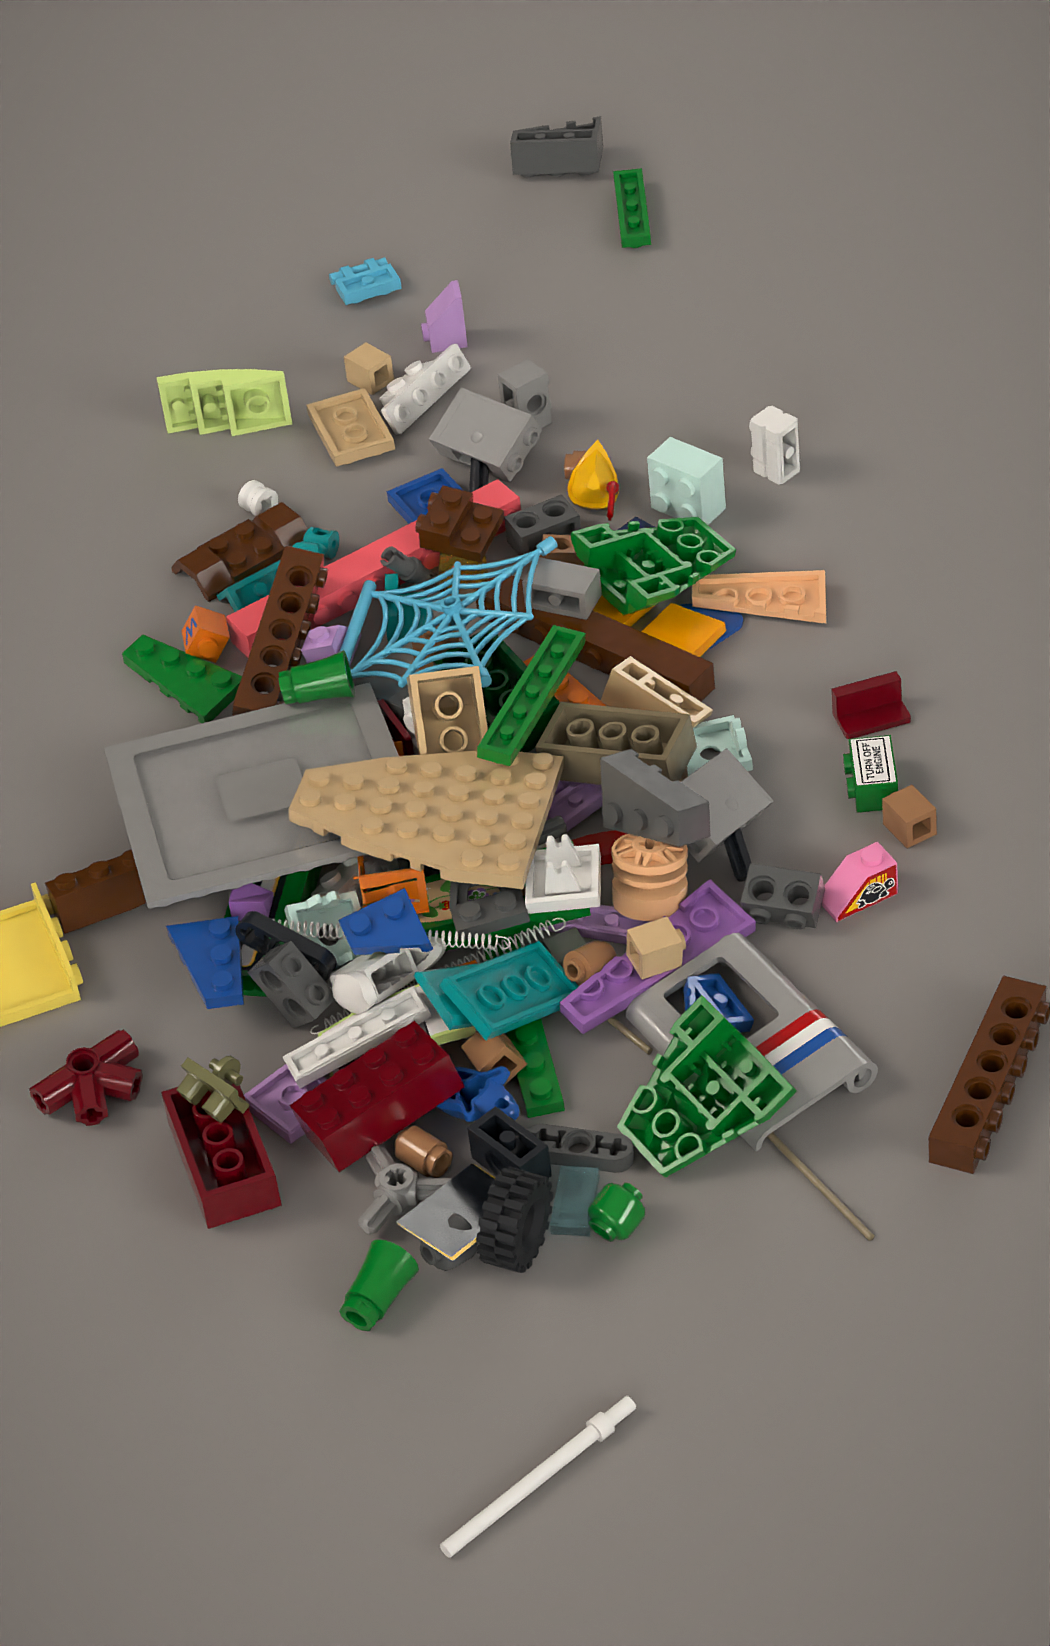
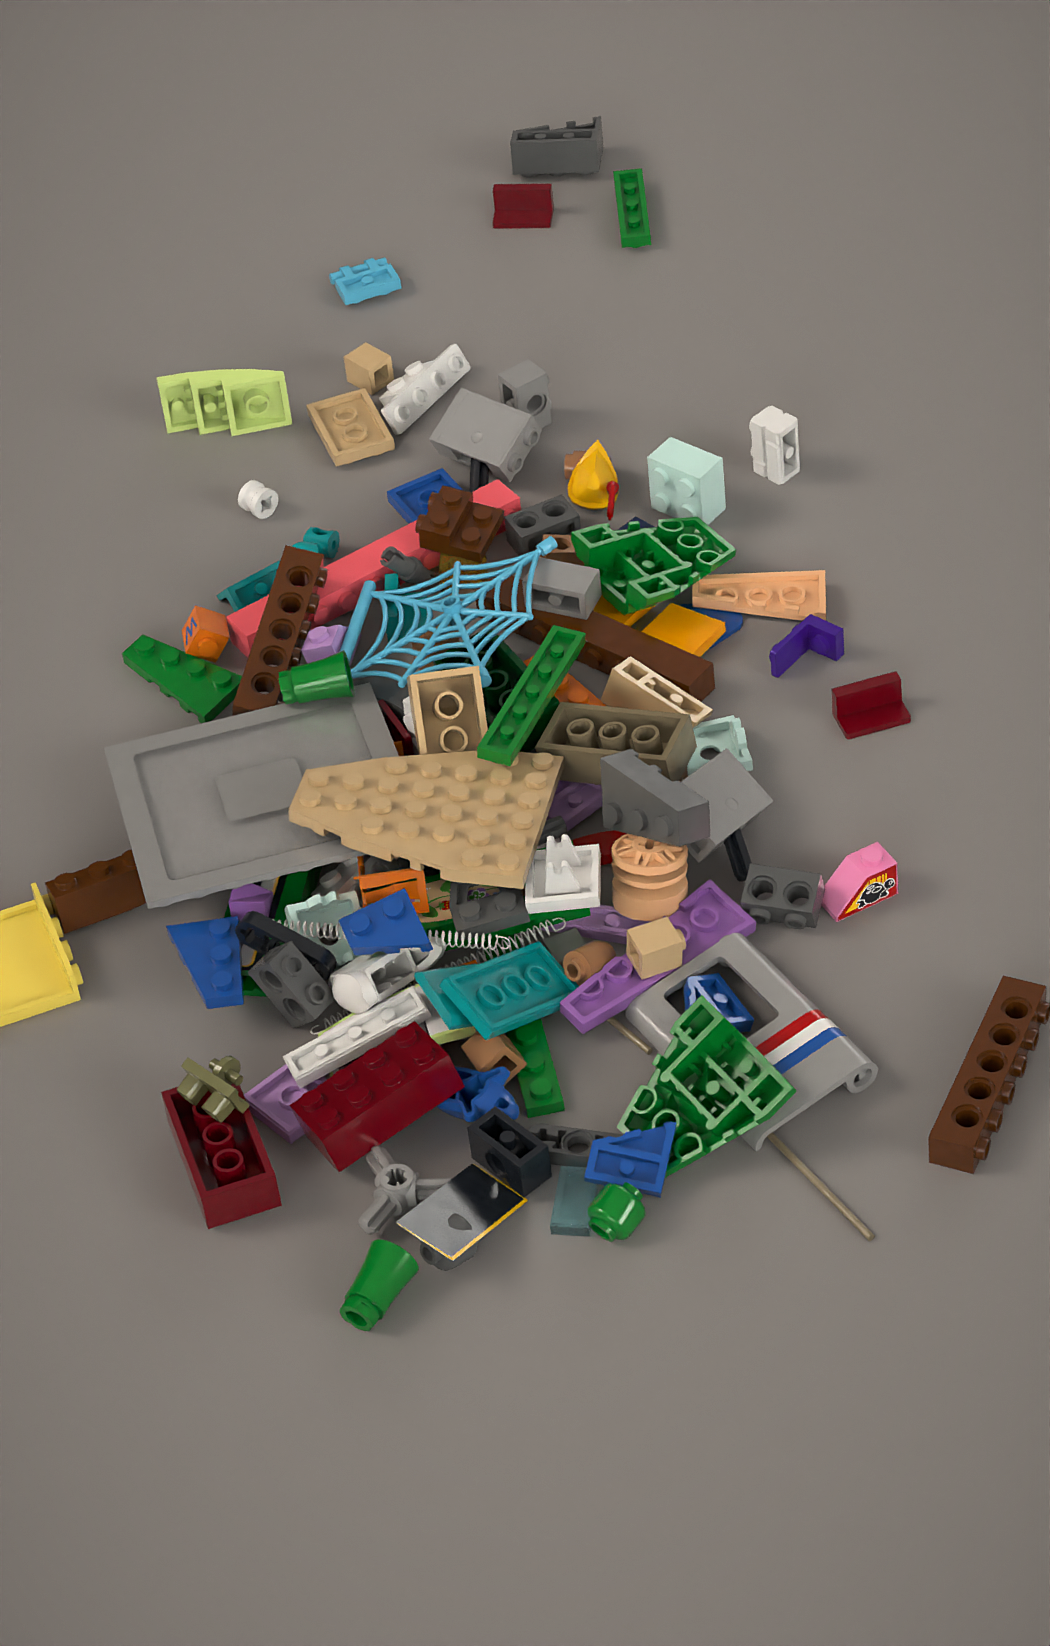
(91, 1076): dark red piece -> none
(242, 550): reddish brown piece -> none
(423, 1152): medium nougat brick -> none
(445, 320): lavender slope -> none
(514, 1219): black tyre -> none
(522, 206): none -> dark red panel
(597, 1428): white bar -> none
(632, 1158): none -> blue wing
(810, 634): none -> dark purple bracket
(872, 771): brick -> none
(909, 816): medium nougat brick -> none

